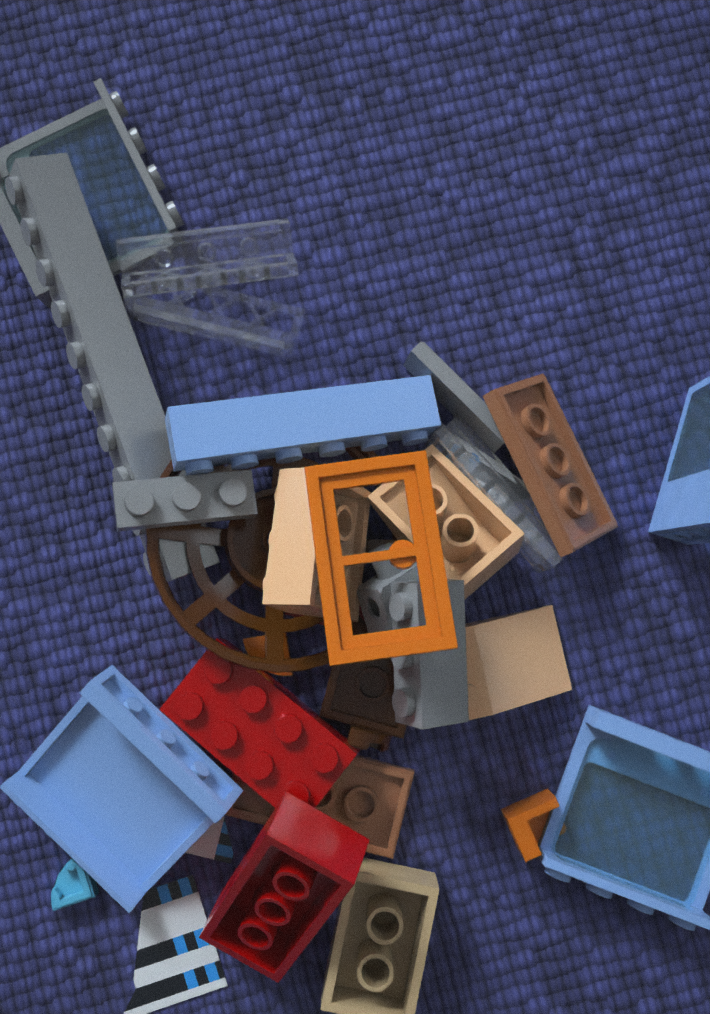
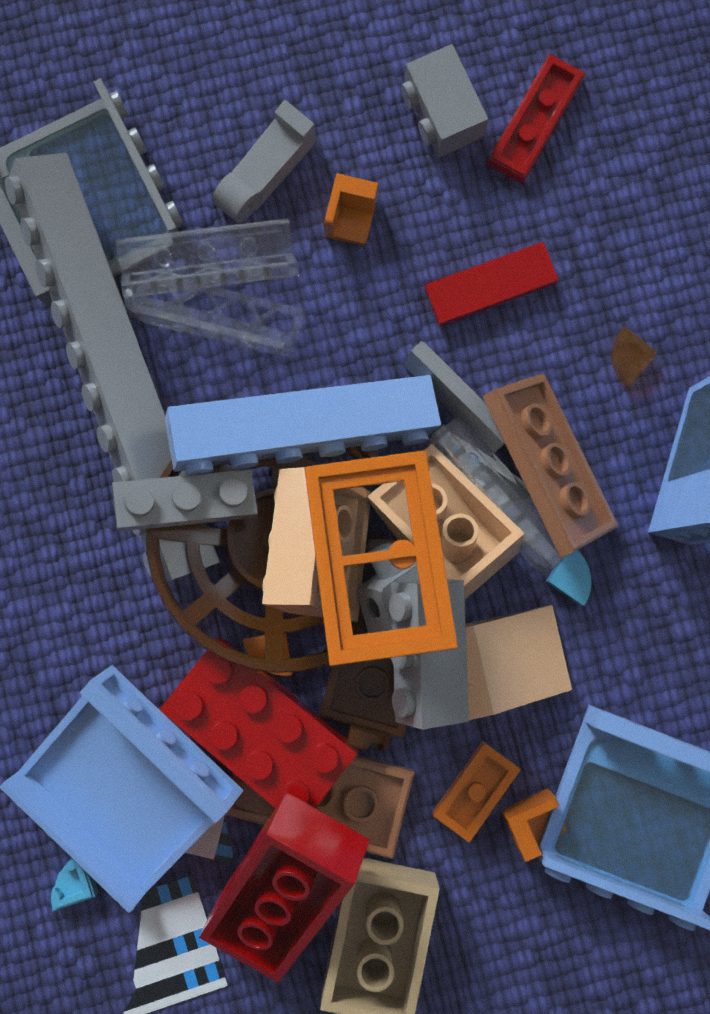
(266, 163): none -> light grey leg
(350, 209): none -> orange panel
(444, 101): none -> light grey brick
(475, 791): none -> orange plate
(491, 284): none -> red tile
(535, 119): none -> red tile
(572, 577): none -> medium azure tile
(630, 356): none -> clear orange tile

